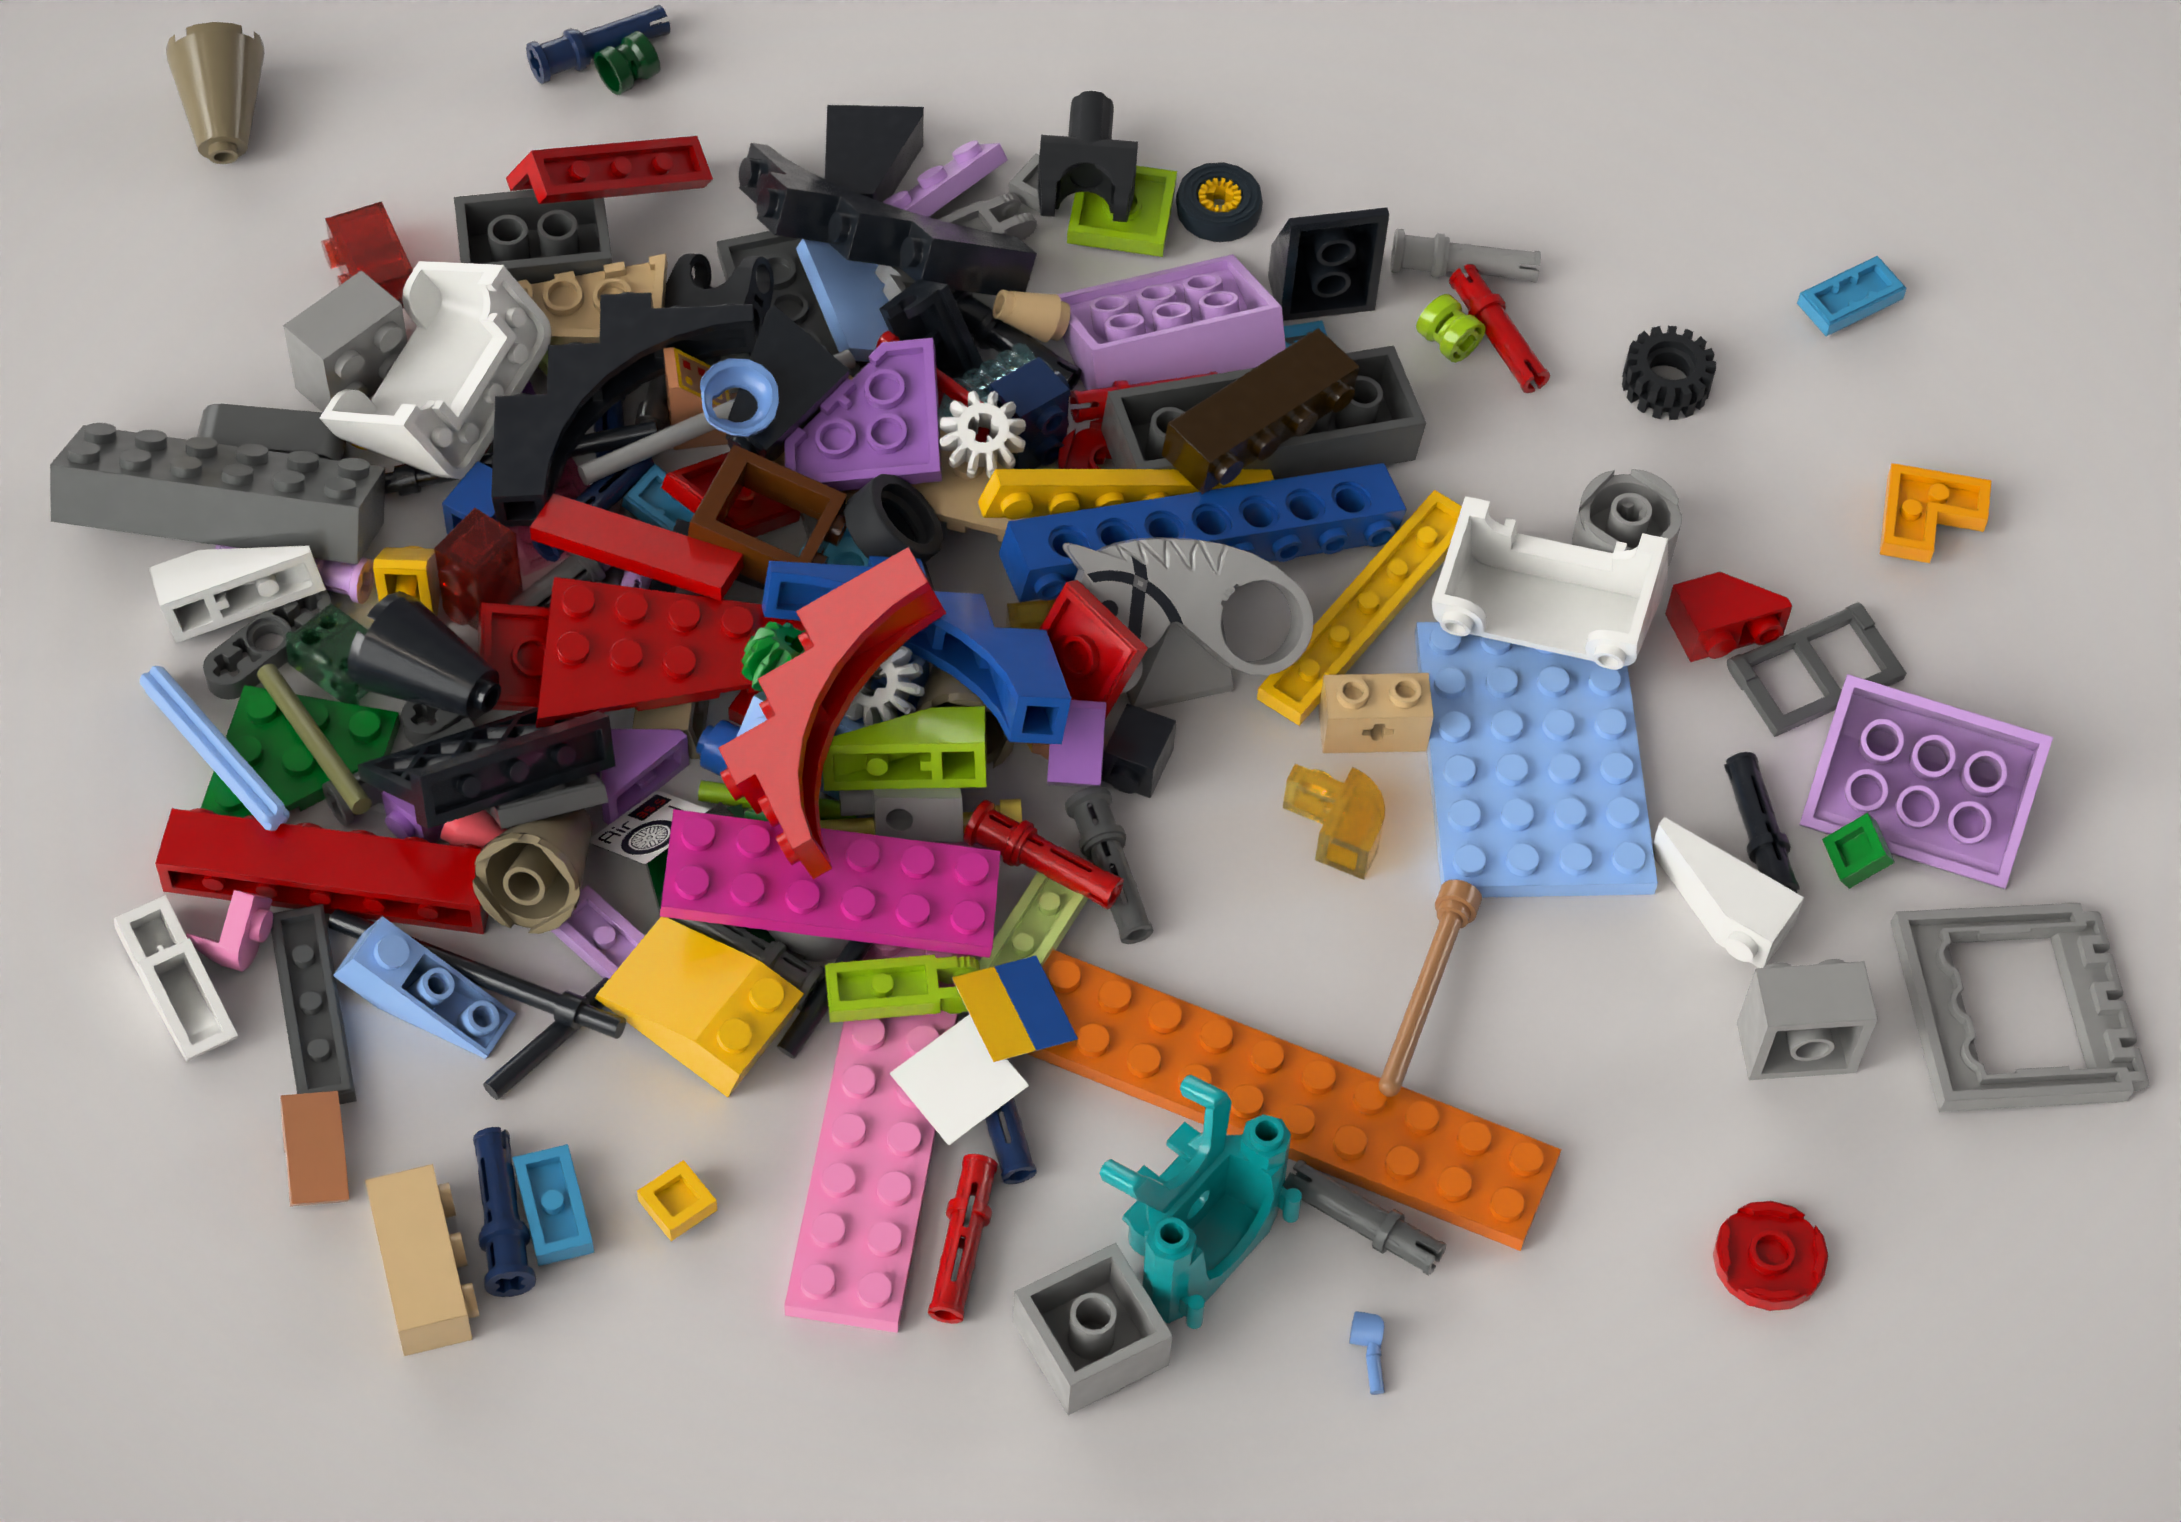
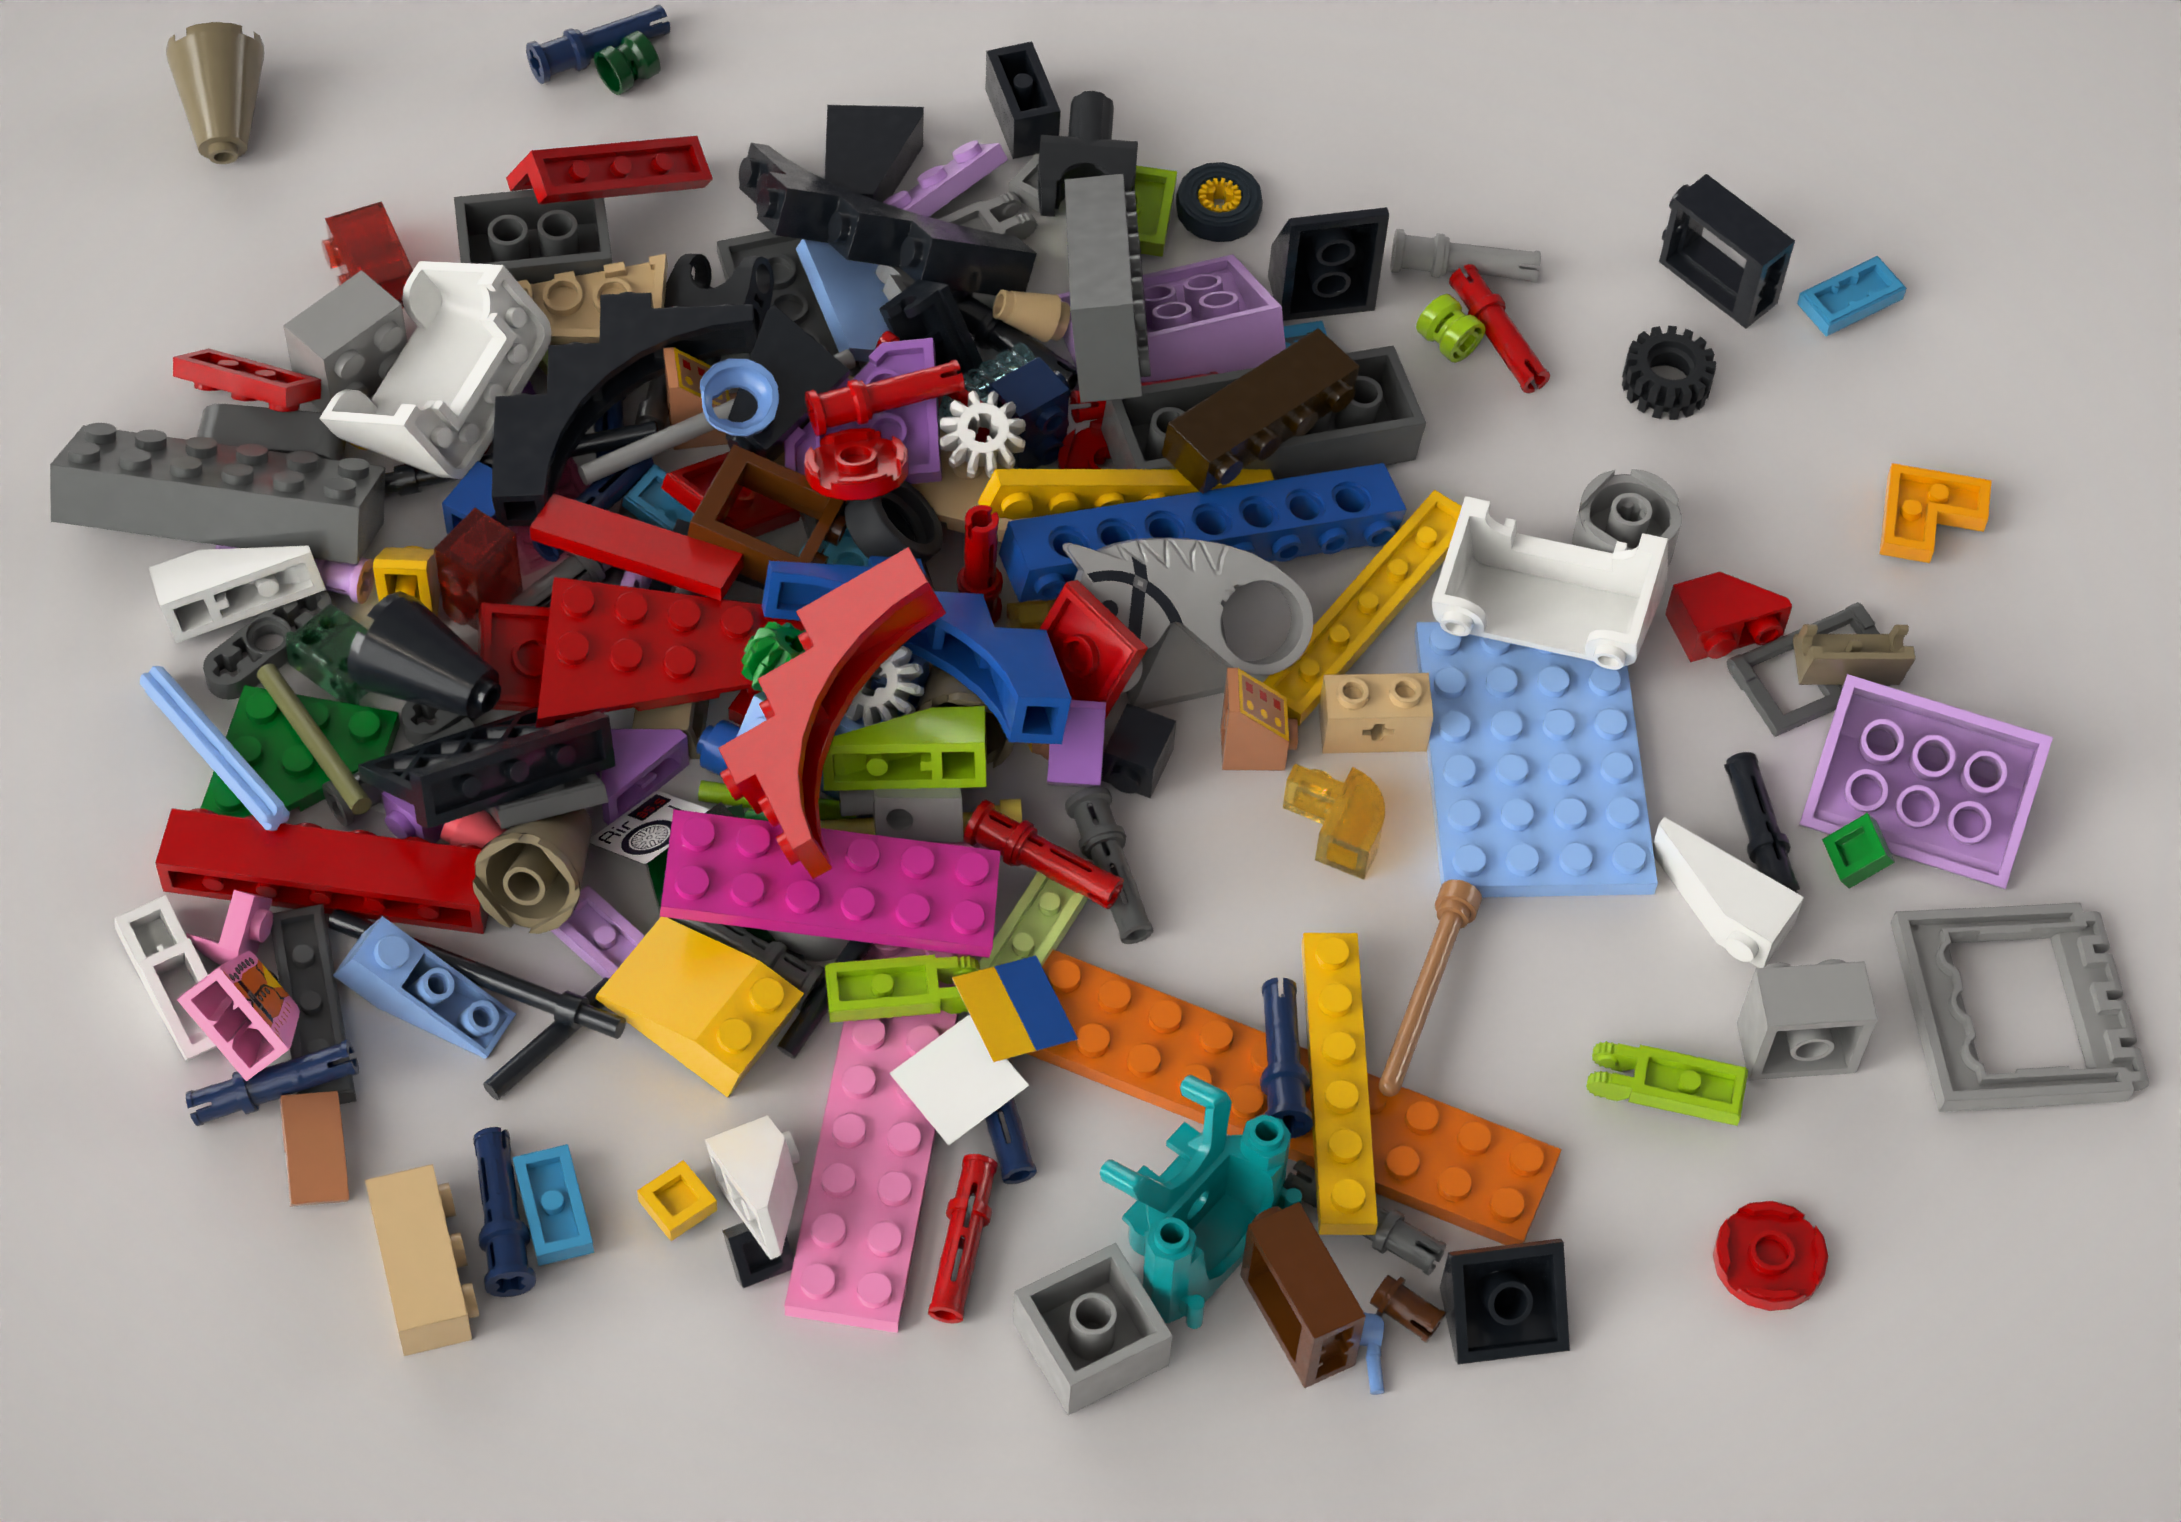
(244, 1013): none -> bright pink torso
(247, 379): none -> red plate
(271, 1083): none -> dark blue pin
(750, 1260): none -> black plate
(758, 1178): none -> white slope
(856, 464): none -> red tile
(861, 400): none -> red pin
(980, 559): none -> red pin
(1021, 98): none -> black brick
(1106, 288): none -> dark grey brick
(1255, 725): none -> nougat slope
(1285, 1078): none -> dark blue pin
(1301, 1294): none -> reddish brown window
(1338, 1085): none -> yellow plate
(1407, 1307): none -> reddish brown pin
(1506, 1301): none -> black slope
(1670, 1081): none -> lime hinge
(1737, 291): none -> black window
(1873, 657): none -> dark tan hinge

